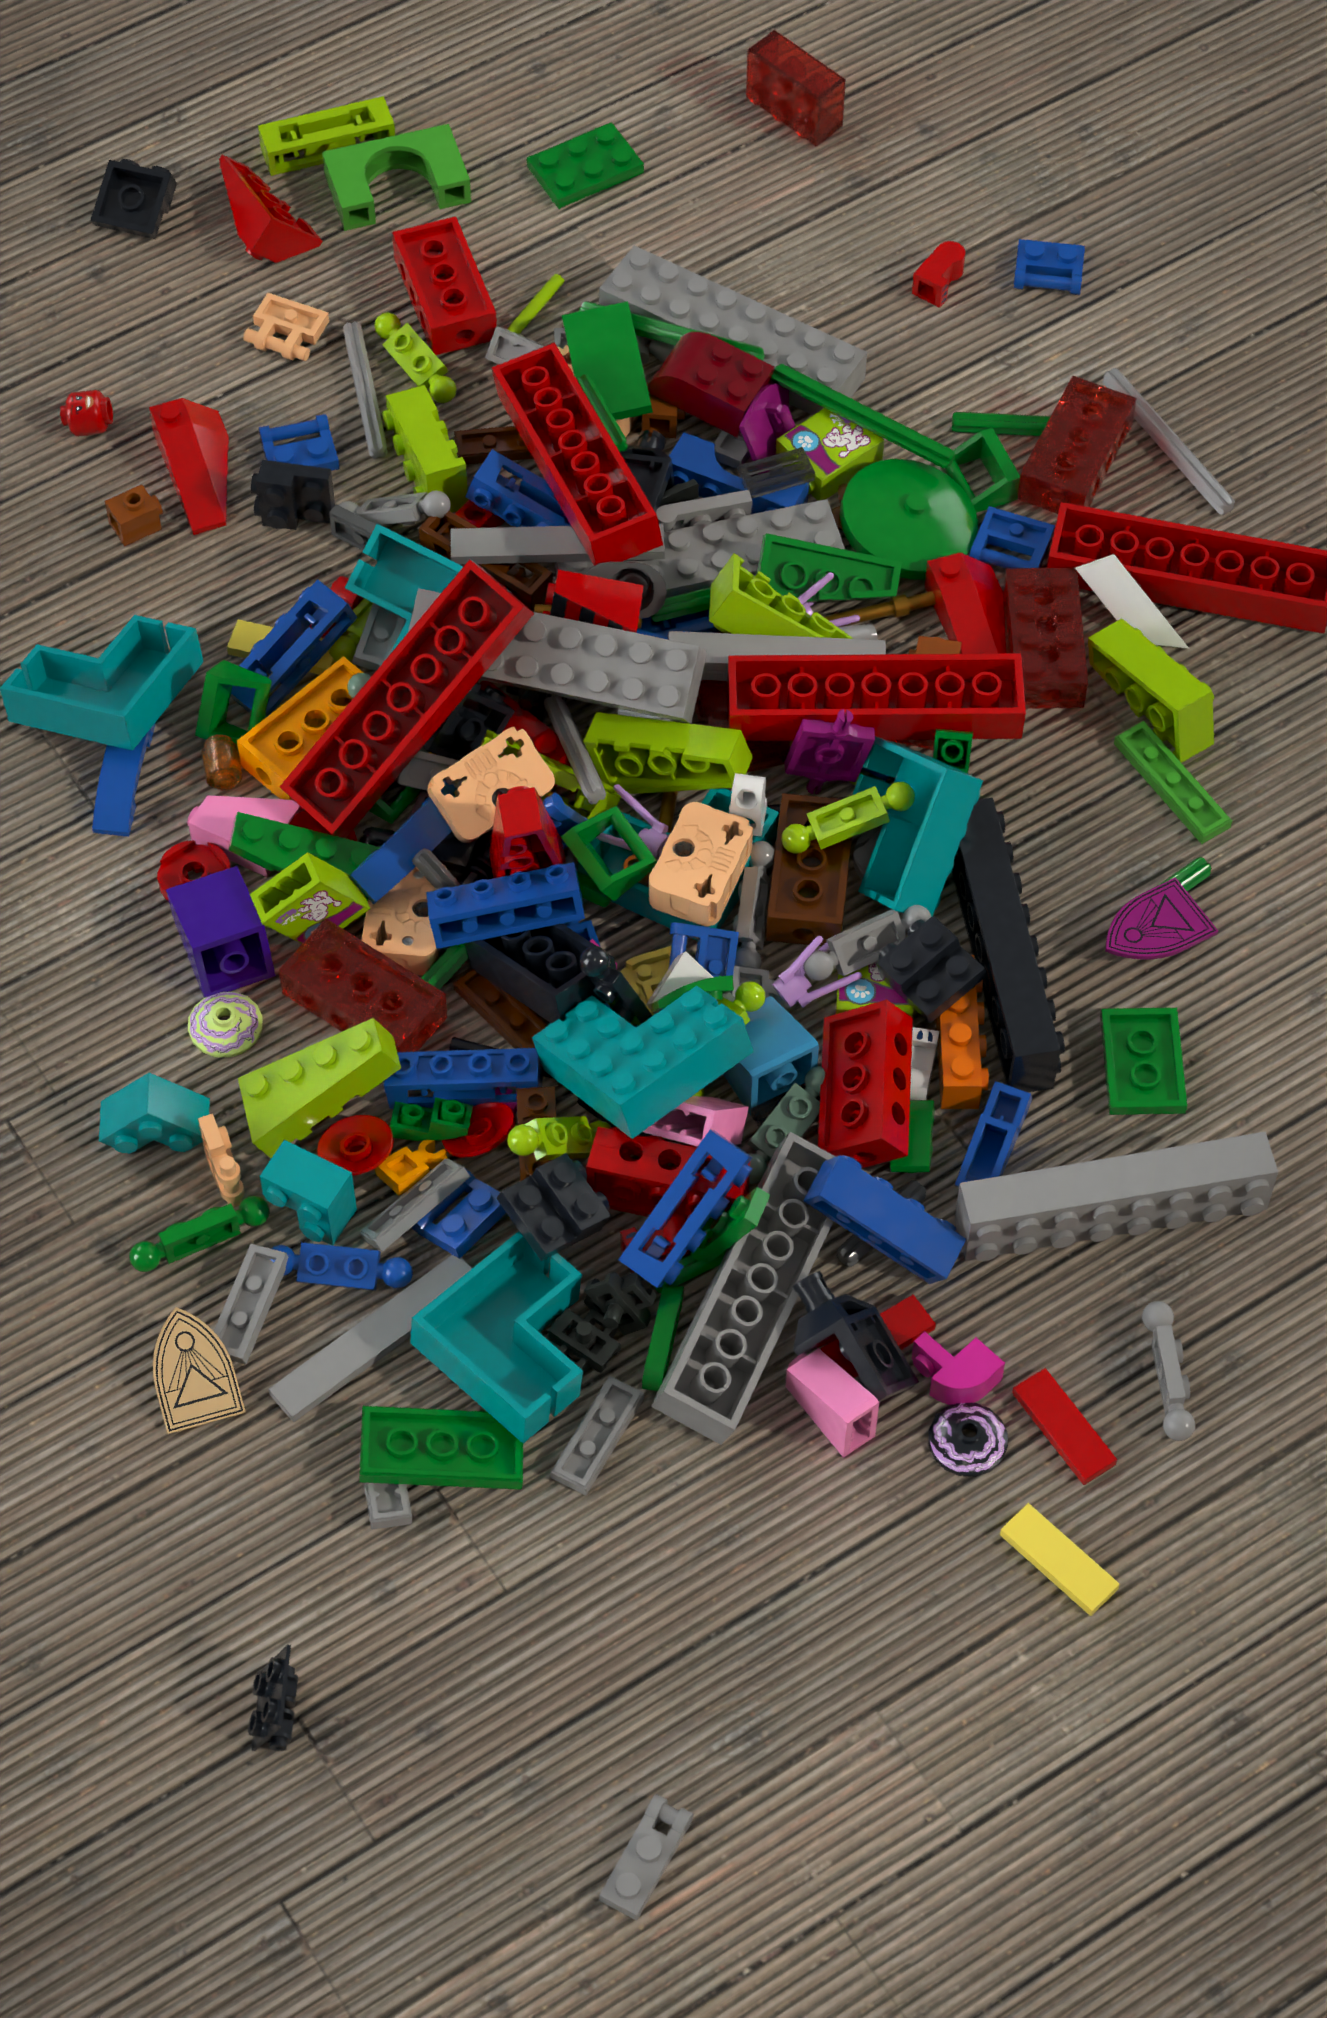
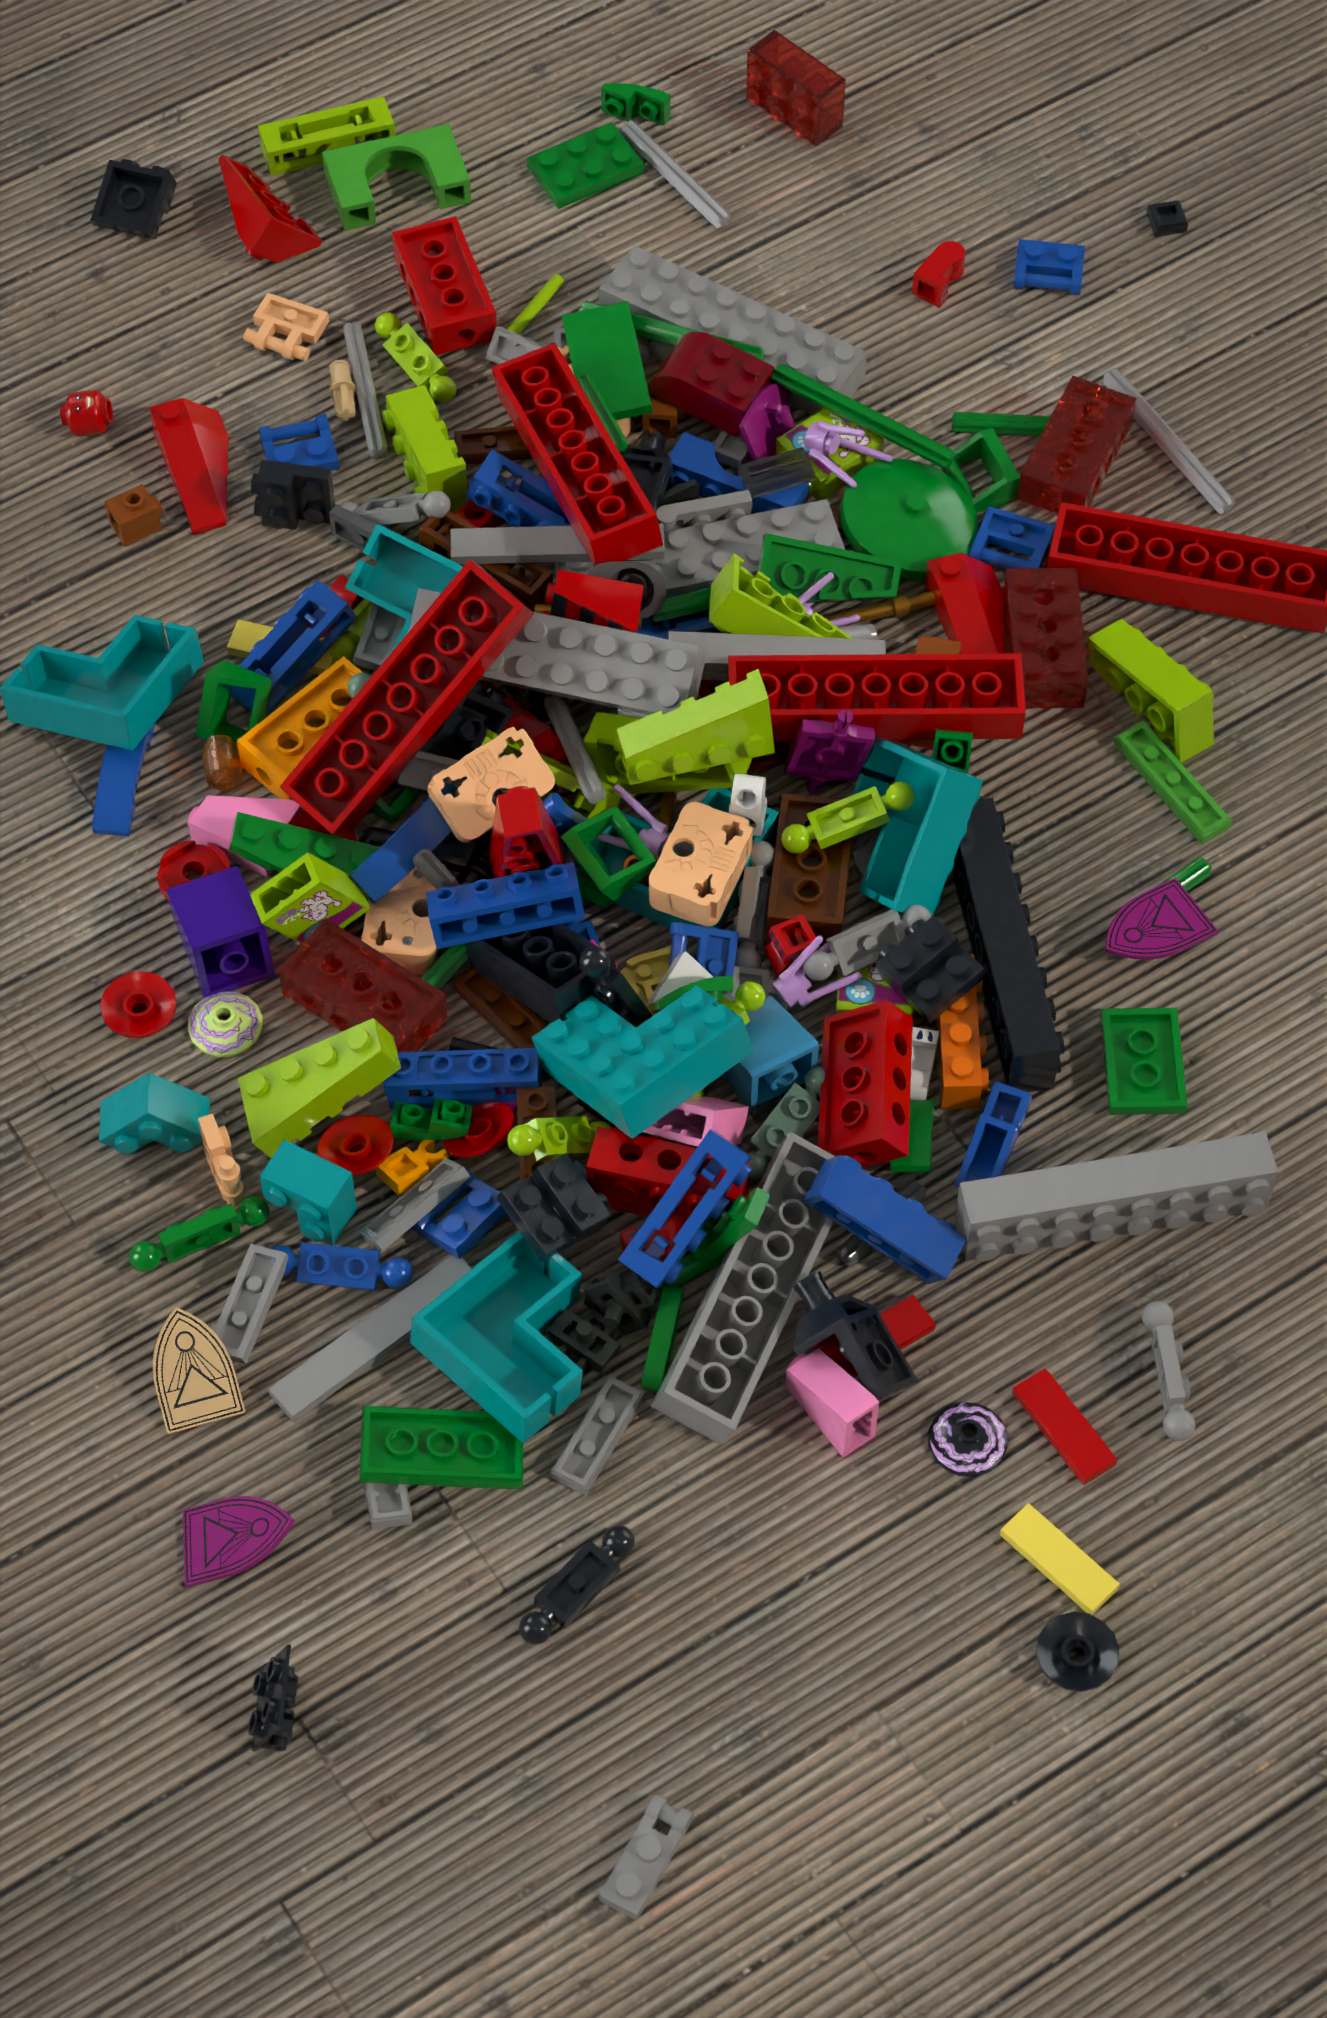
(137, 992): none -> red dish
(230, 1537): none -> magenta shield
(342, 389): none -> tan axle
(576, 1584): none -> black plate
(630, 100): none -> green slope
(676, 175): none -> light grey axle
(700, 733): none -> lime wedge
(788, 942): none -> red leg
(822, 439): none -> lavender plant
(957, 1378): dark pink brick -> none
(1079, 1634): none -> black dish
(1128, 600): white sticker -> none
(1167, 218): none -> black tile

